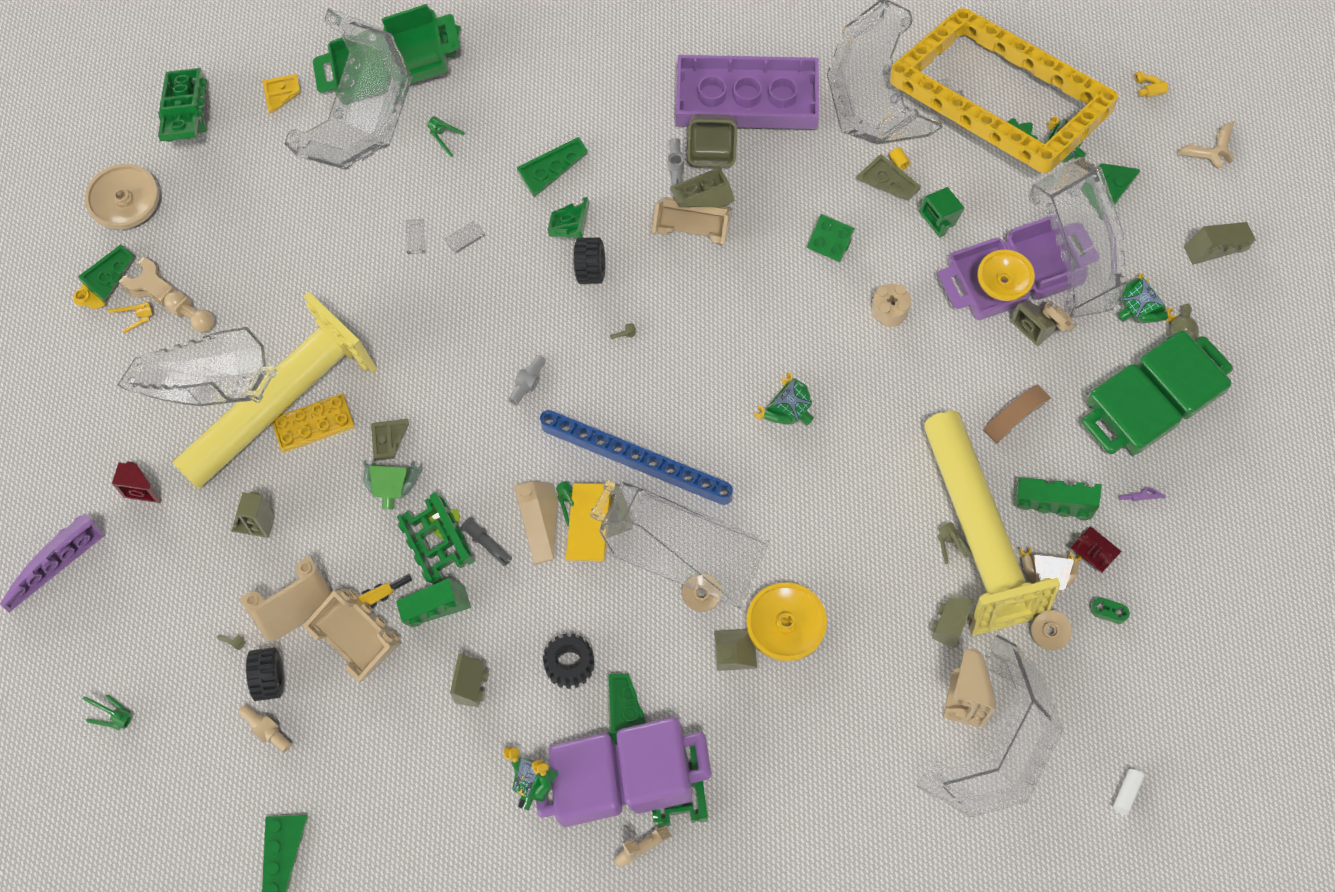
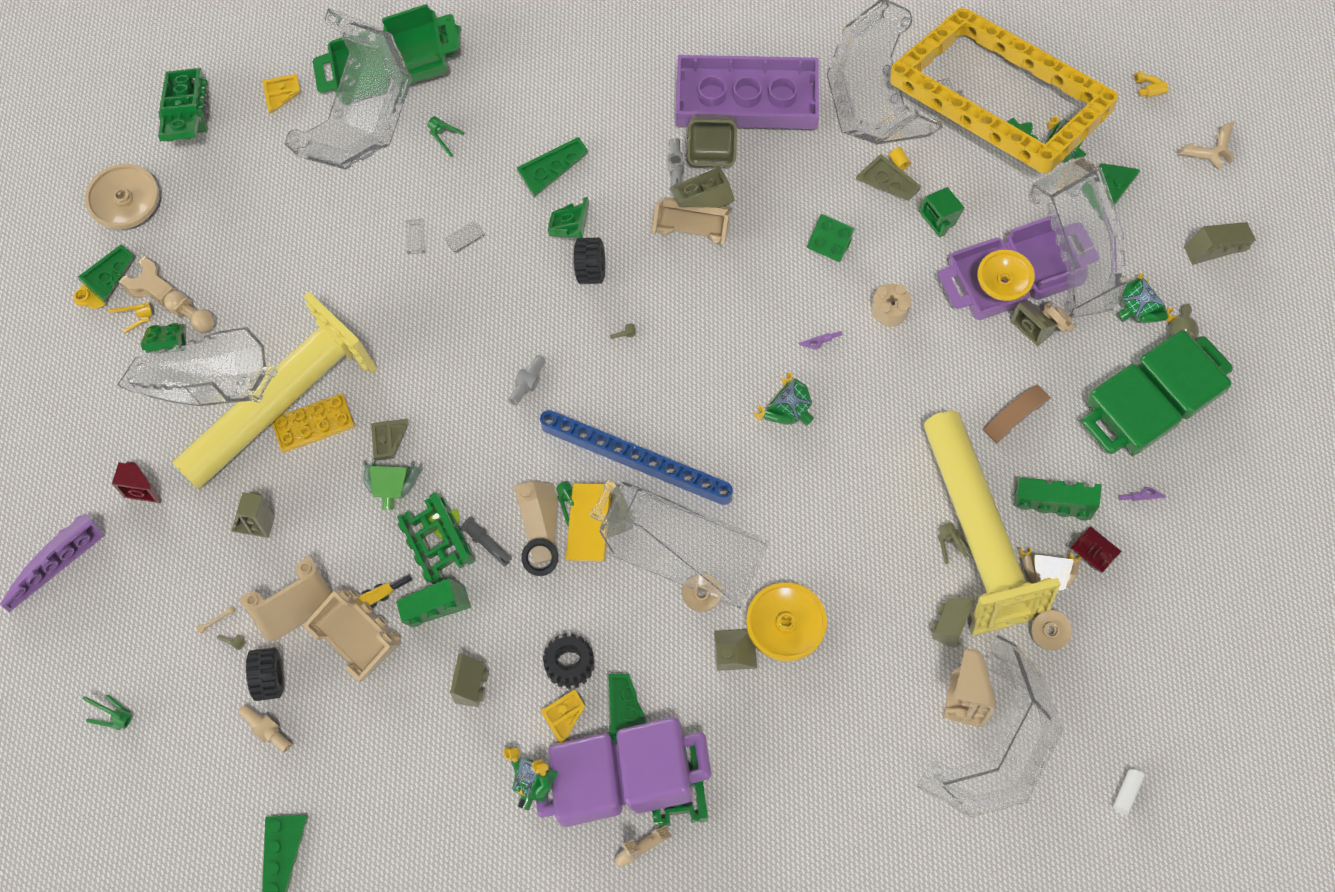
(162, 337): none -> green plate
(201, 628): none -> tan hinge
(539, 542): none -> black tyre
(563, 715): none -> yellow wing
(819, 340): none -> medium lavender hand
(1111, 607): green beam -> none

